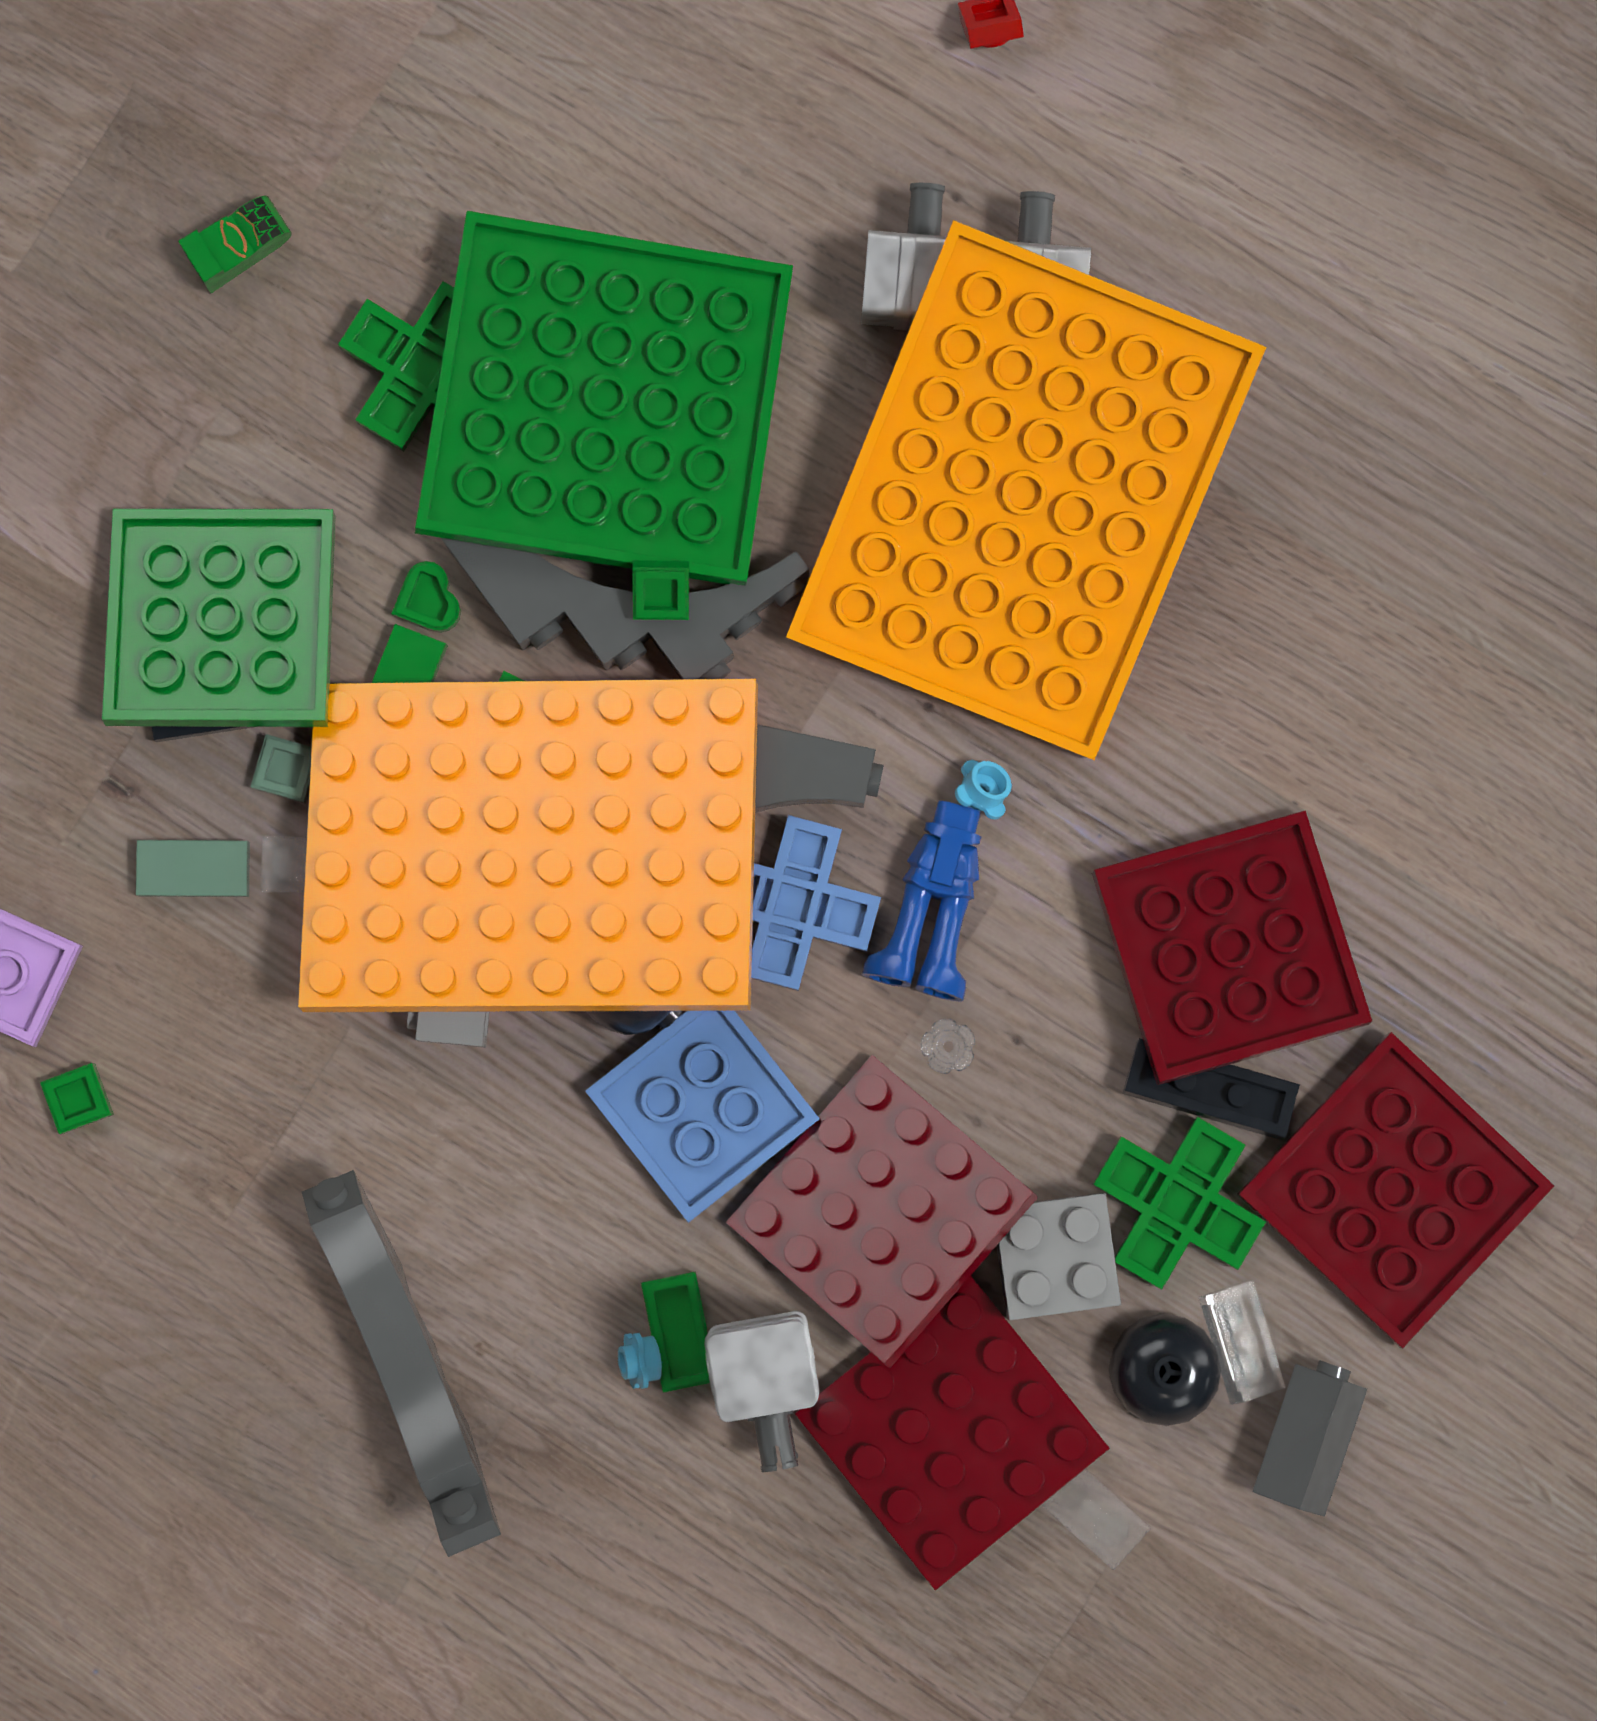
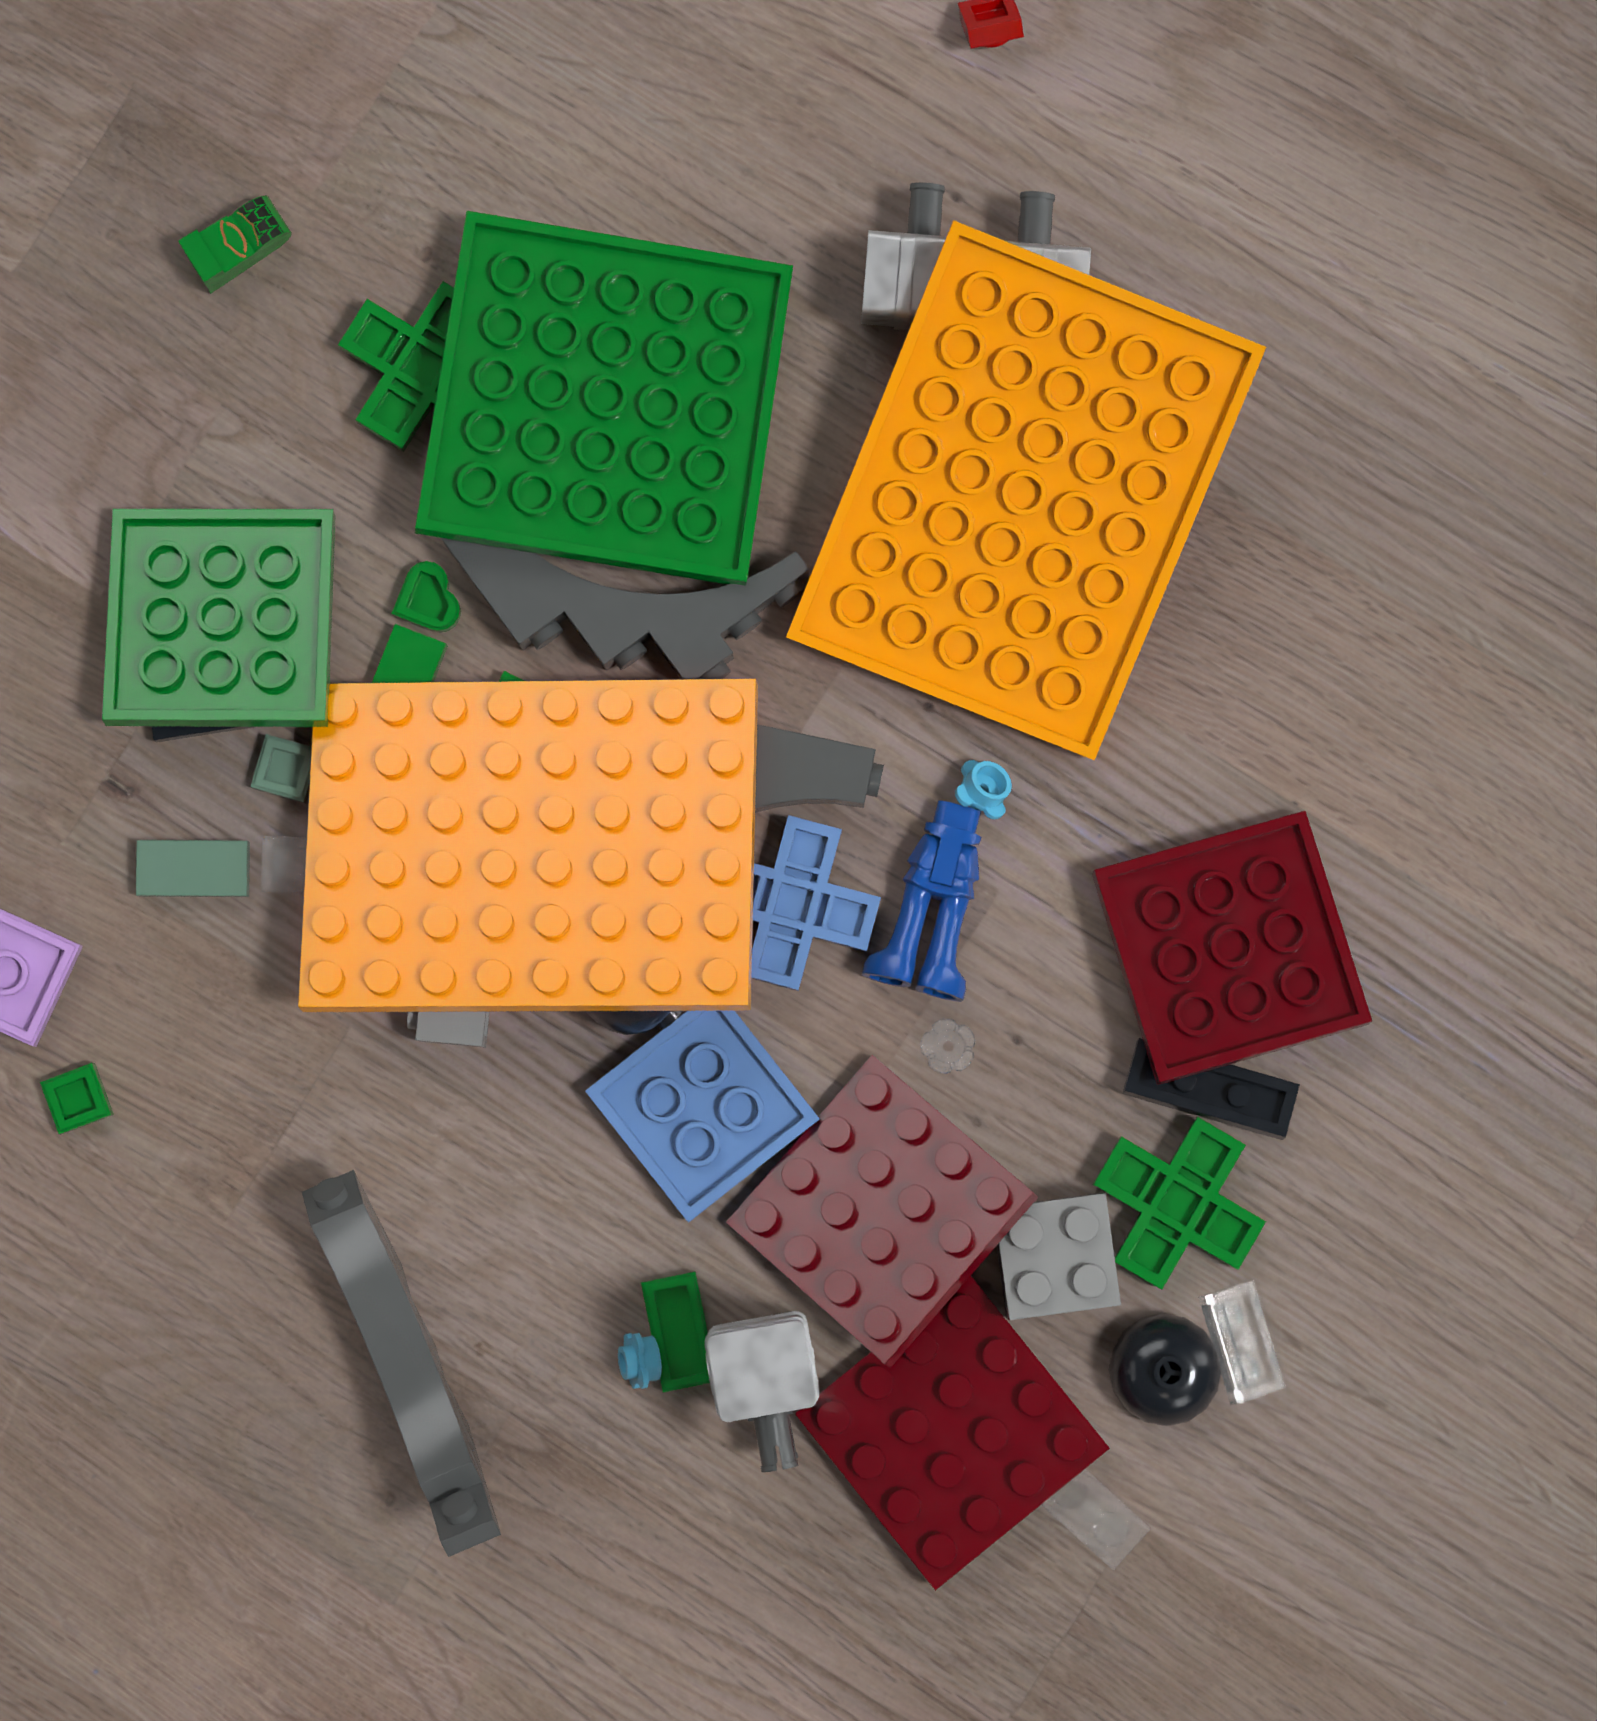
(660, 590): green tile -> none
(1310, 1438): dark grey brick -> none
(1395, 1190): dark red plate -> none

